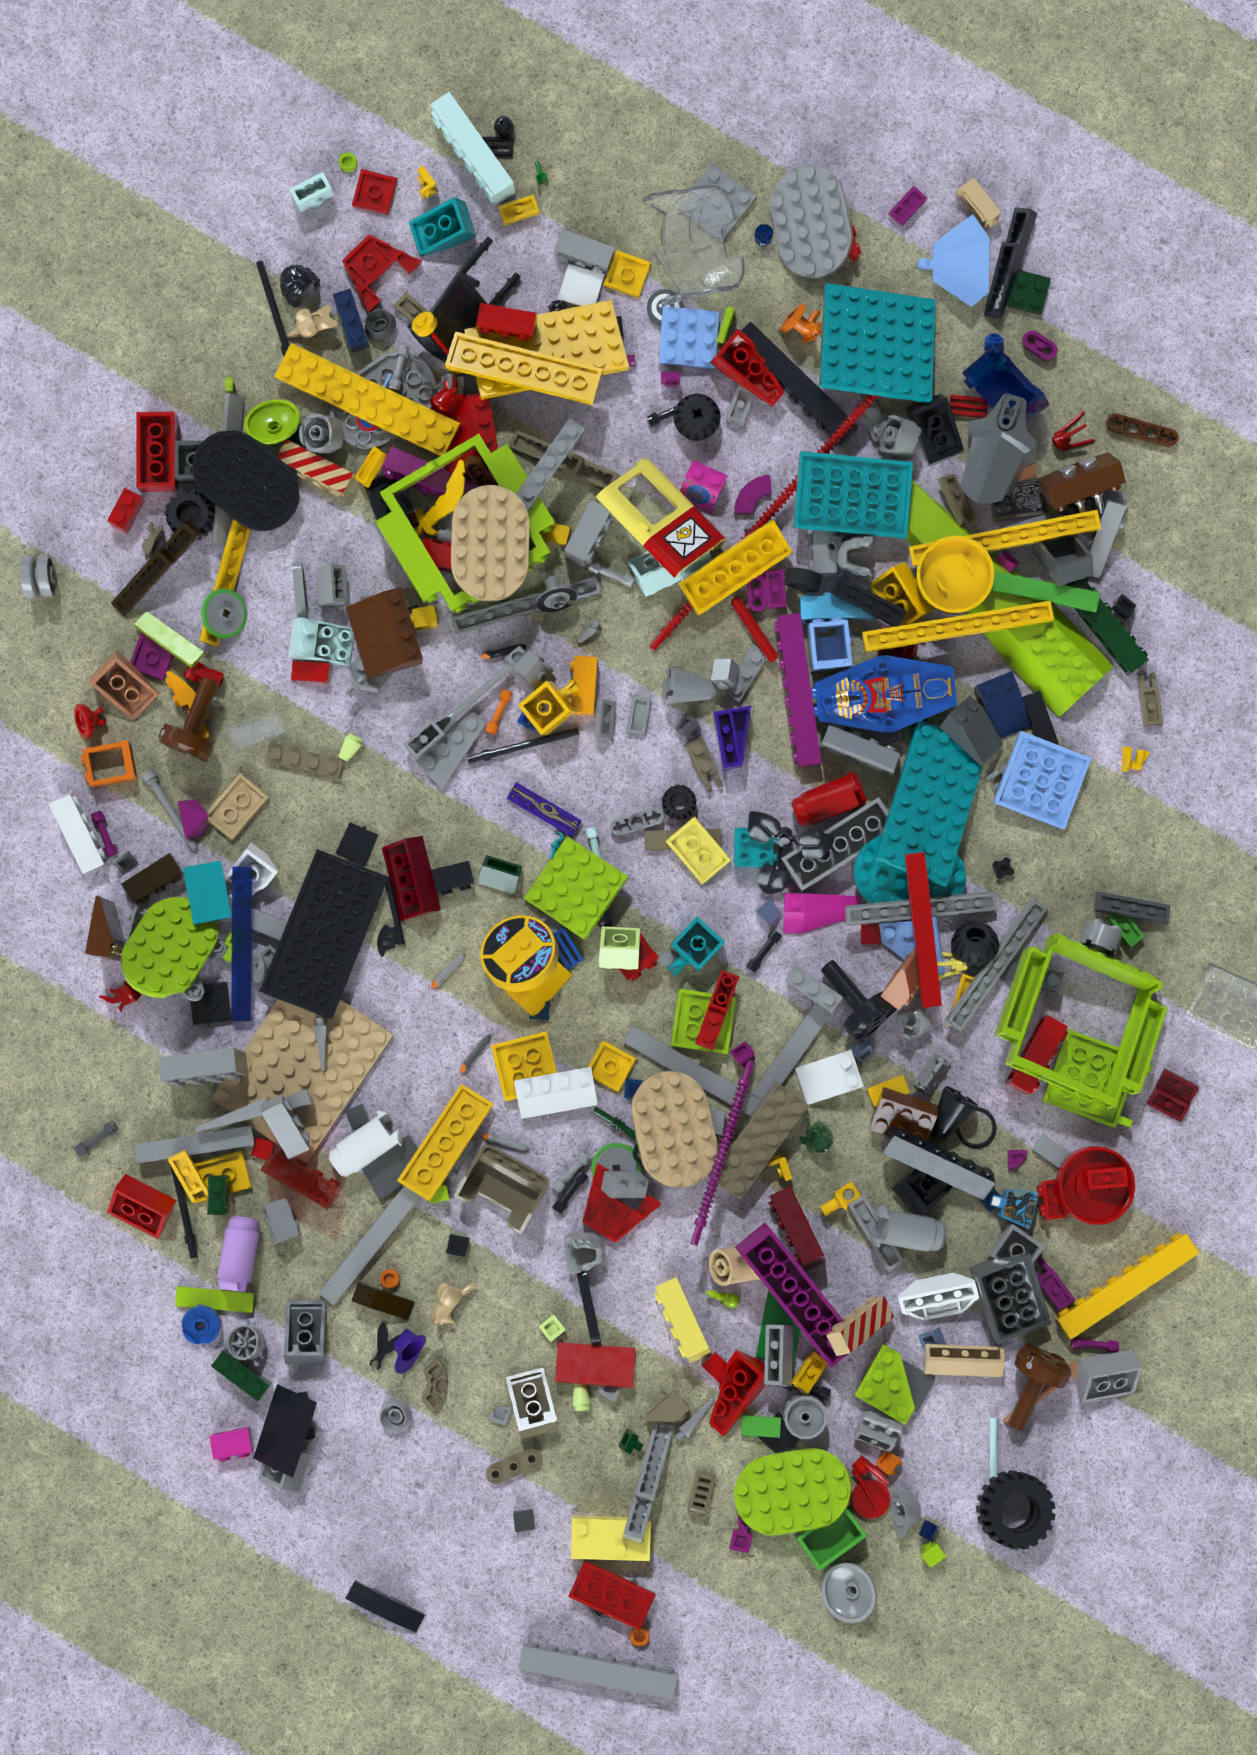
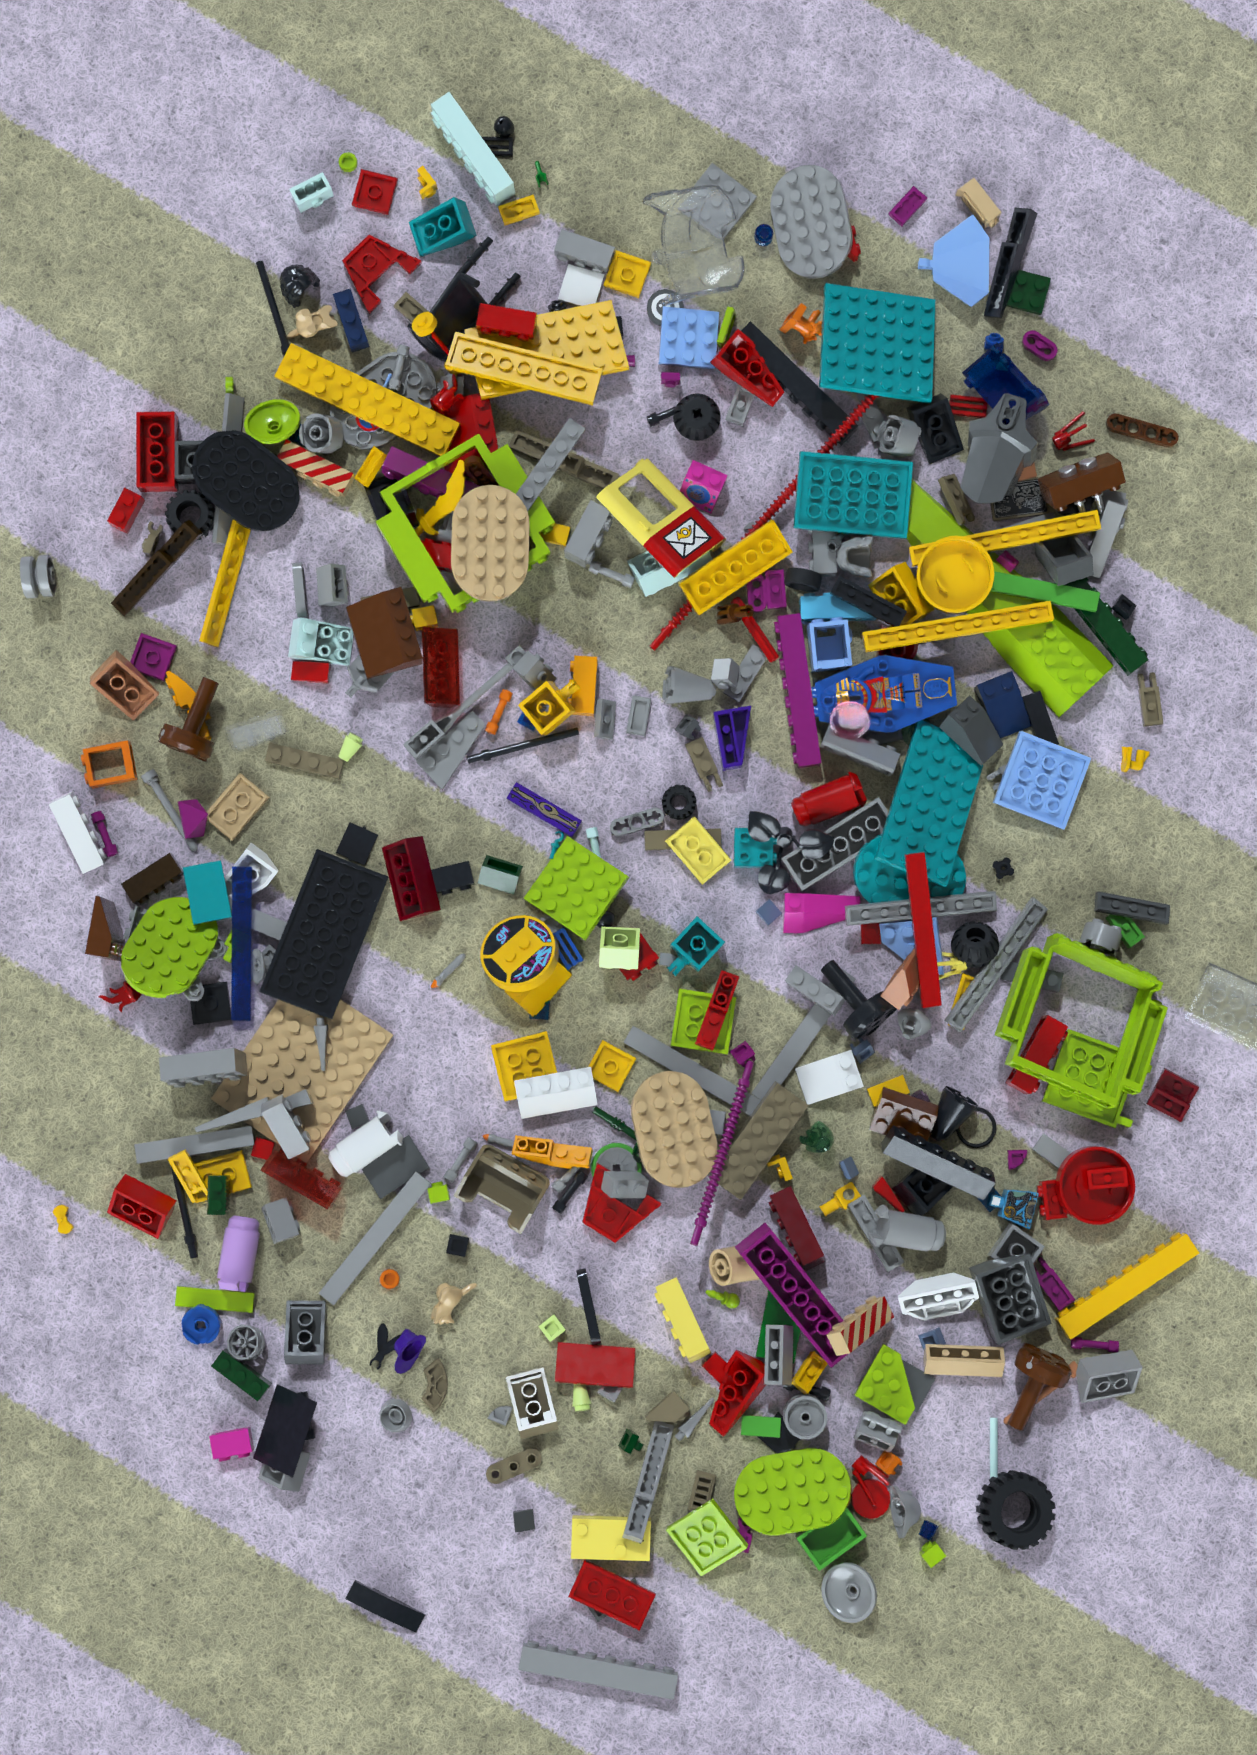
(64, 1225): none -> yellow piece
(87, 720): red hair -> none
(109, 1129): dark grey bar -> none
(125, 861): light grey slope -> none
(169, 639): tile -> none
(200, 671): red piece -> none
(213, 609): light grey wheel -> none
(382, 1300): dark brown slope -> none
(386, 325): dark grey hat -> none
(399, 938): black piece -> none
(440, 667): none -> clear red slope
(445, 1142): yellow plate -> none
(475, 1053): dark grey piece -> none
(501, 652): black piece -> none
(517, 607): light grey tile -> none
(550, 1153): none -> light orange slope
(556, 597): piece -> none
(583, 1251): light grey hair -> none
(589, 631): light grey bar -> none
(631, 1087): clear blue tile -> none
(639, 1638): orange tile -> none
(707, 1537): none -> lime plate
(733, 613): none -> reddish brown arm
(751, 494): magenta tile -> none
(754, 964): black bar -> none
(848, 1168): none -> sand blue slope
(849, 720): none -> clear pink piece
(883, 1189): none -> red slope
(931, 1073): light grey hinge -> none

